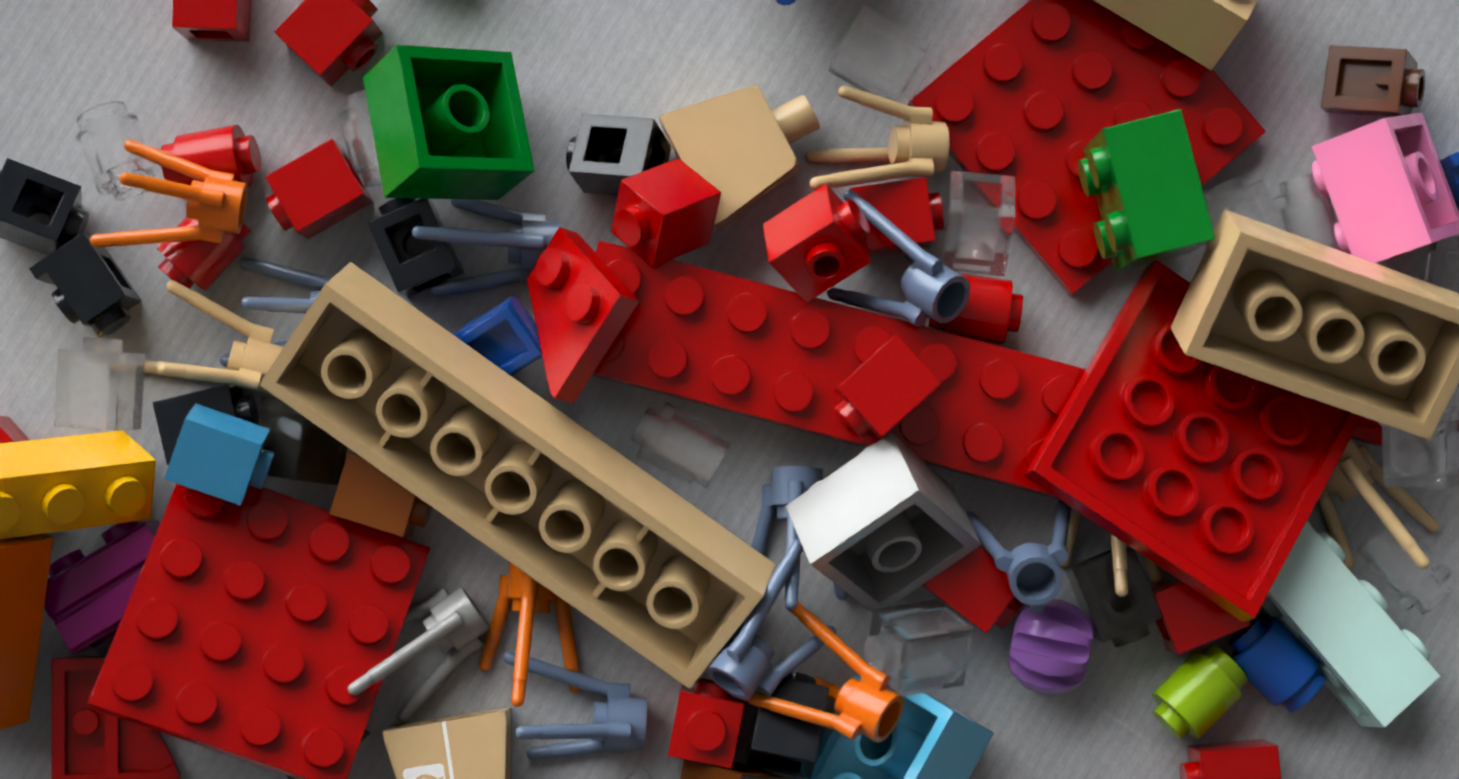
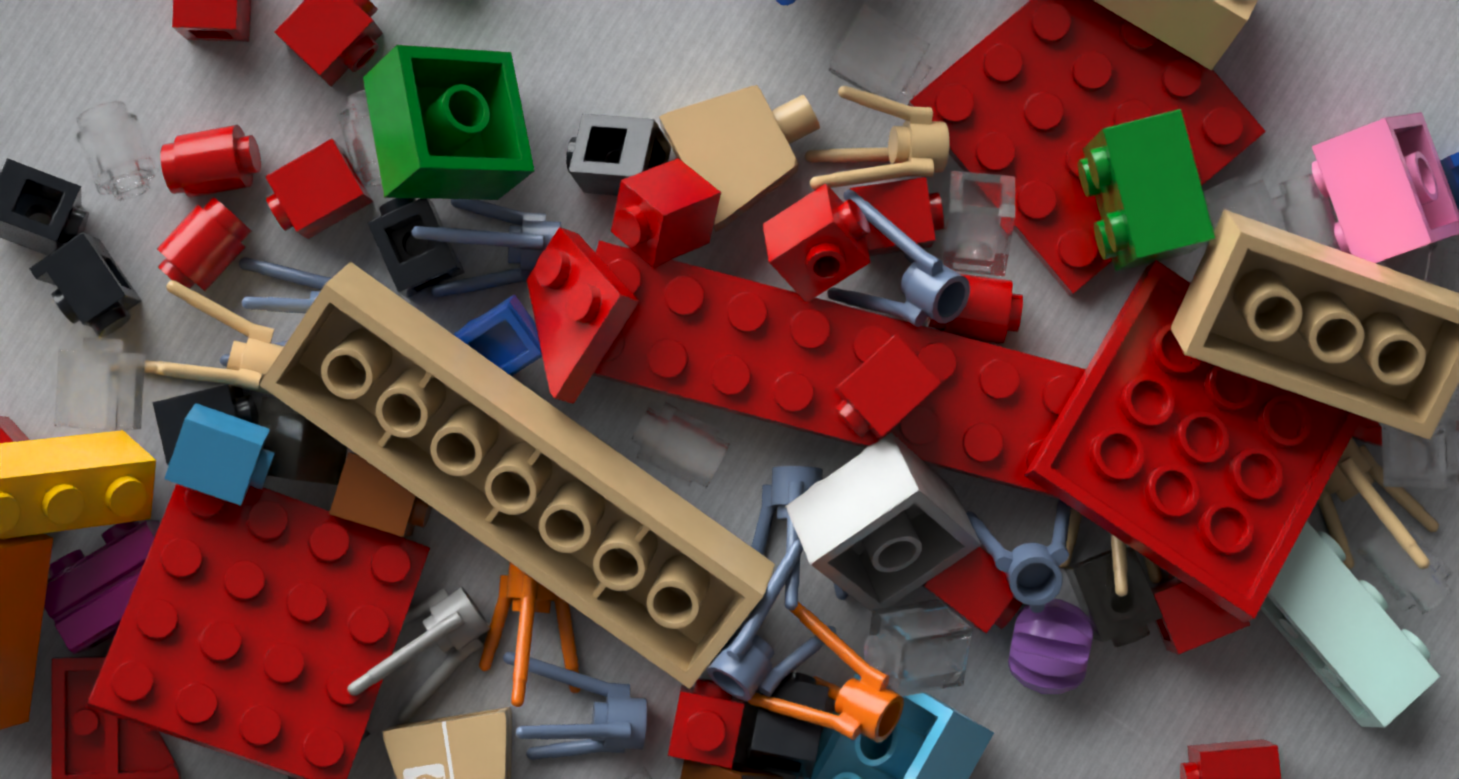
(213, 201): orange plant -> none
(1199, 692): lime brick -> none
(1277, 663): blue brick -> none
(1372, 81): reddish brown bracket -> none

